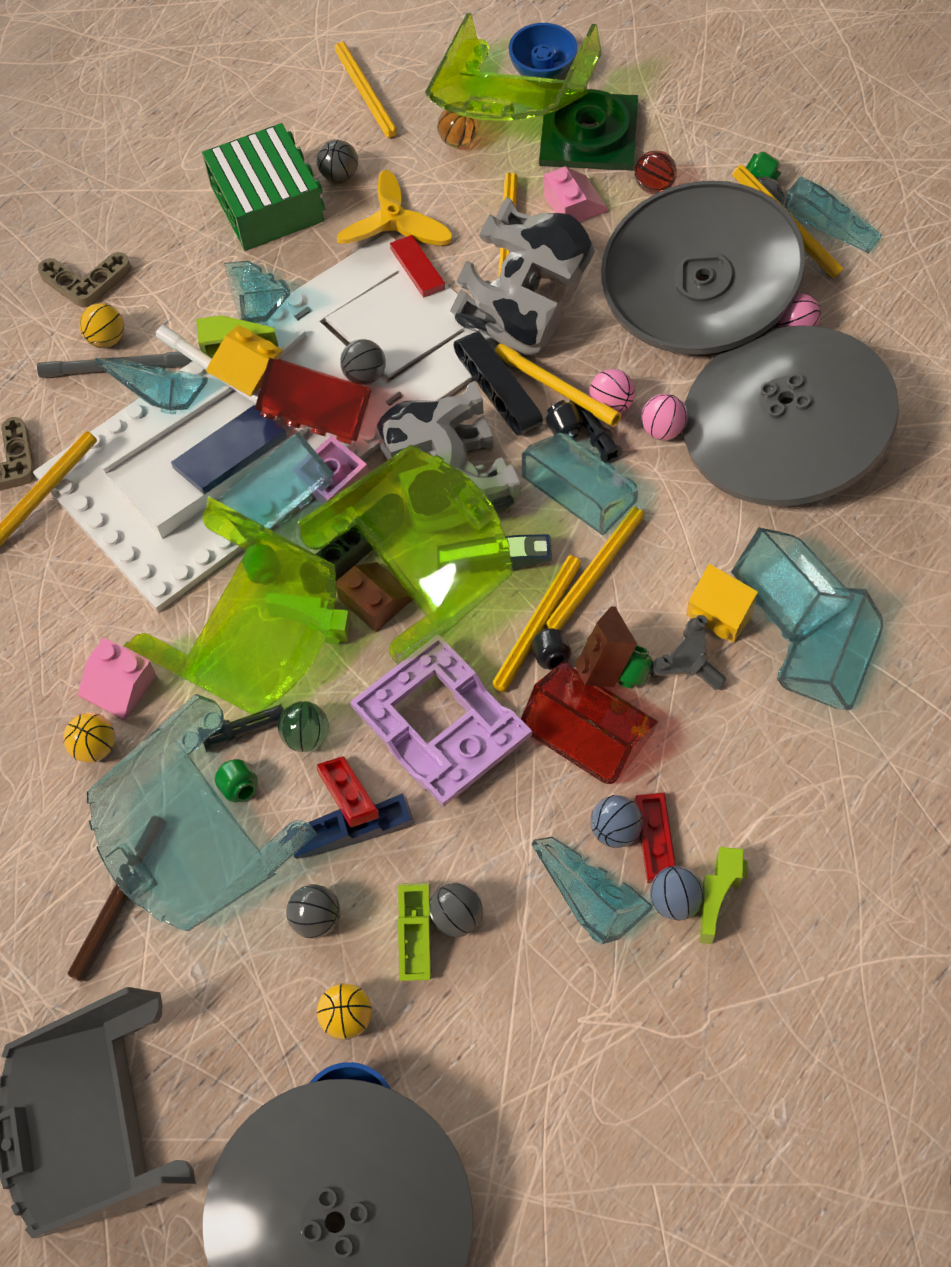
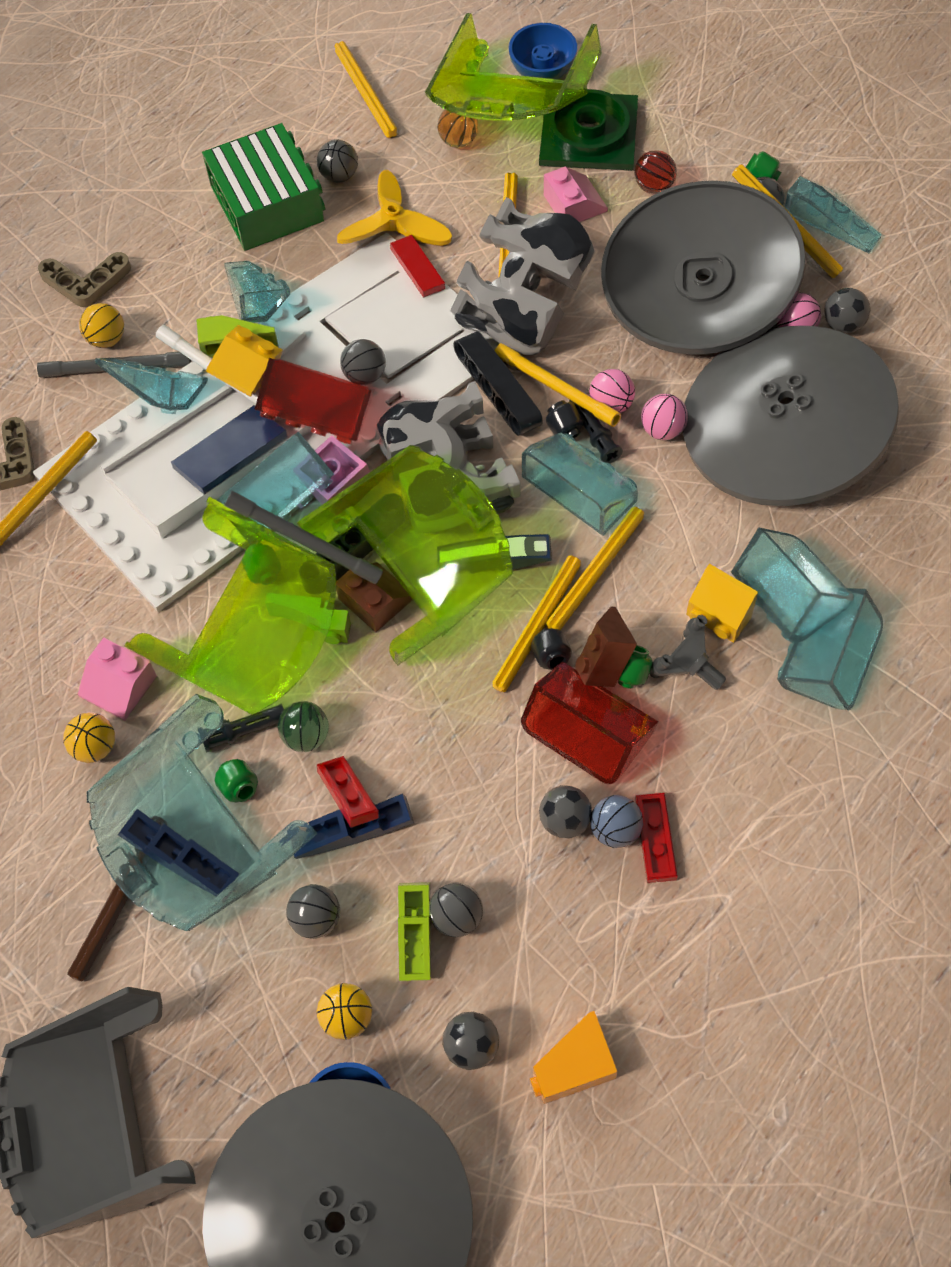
(178, 854): none -> dark blue slope
(250, 510): none -> dark grey piece
(463, 749): lavender piece -> none
(470, 1040): none -> dark grey piece
(565, 811): none -> dark grey piece
(574, 1062): none -> light orange slope
(595, 900): clear light blue wedge -> none
(677, 893): sand blue piece -> none
(729, 871): lime slope -> none
(847, 310): none -> dark grey piece

